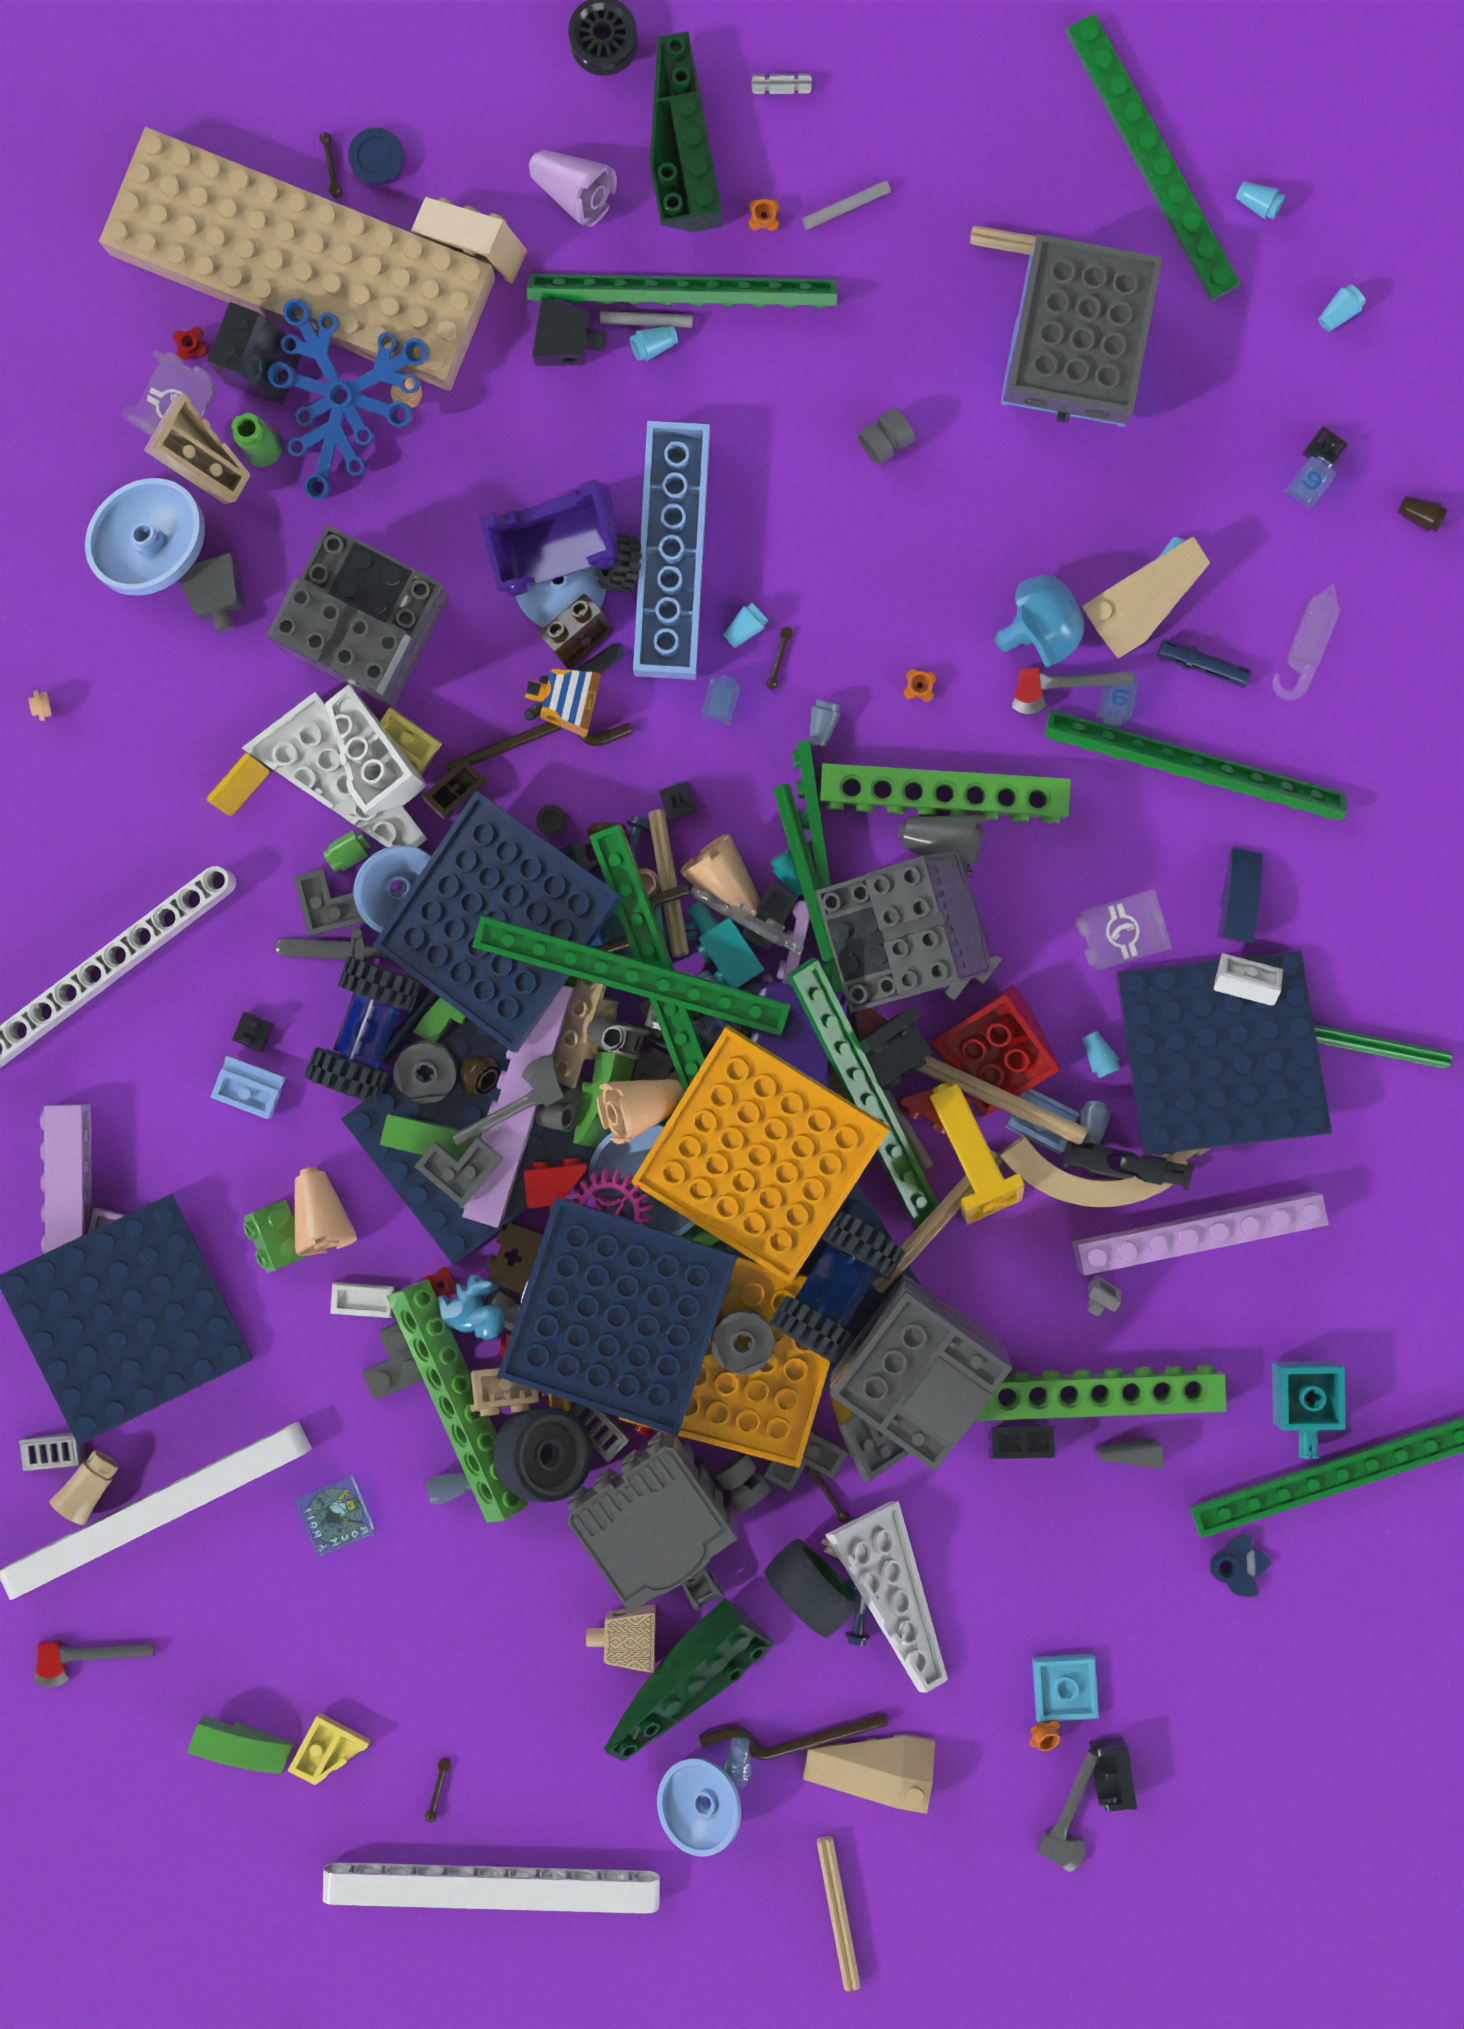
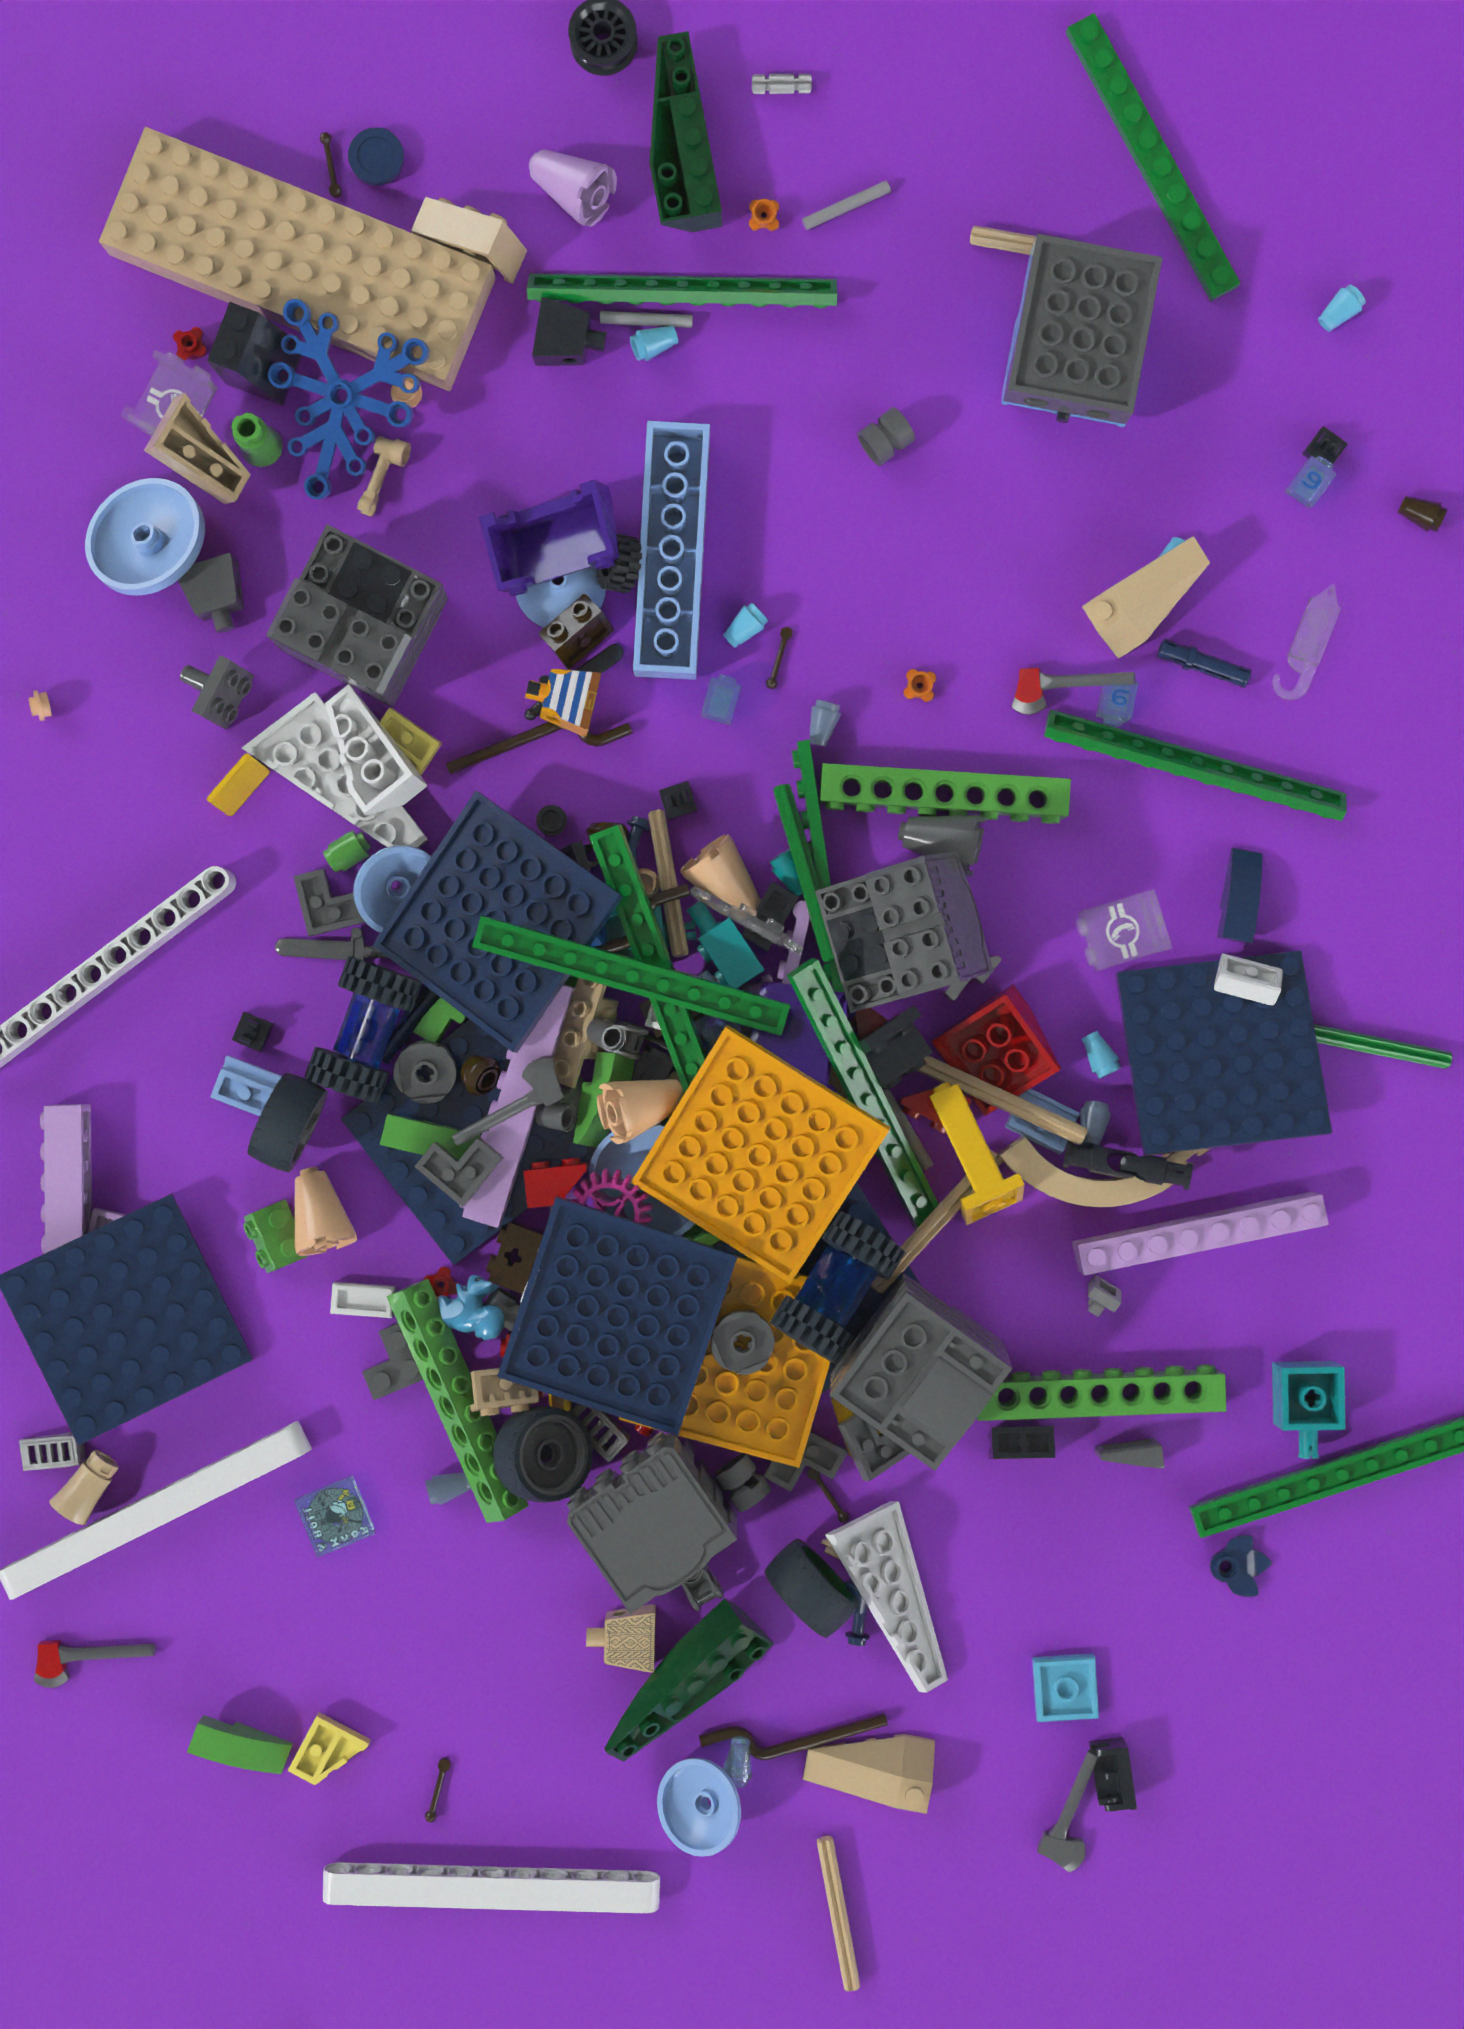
(219, 691): none -> dark grey plate
(287, 1122): none -> black wheel
(389, 452): none -> tan brick
(454, 790): dark brown slope -> none
(1045, 1735): orange plate -> none
(1046, 617): dark azure piece -> none
(1261, 199): medium azure cone -> none

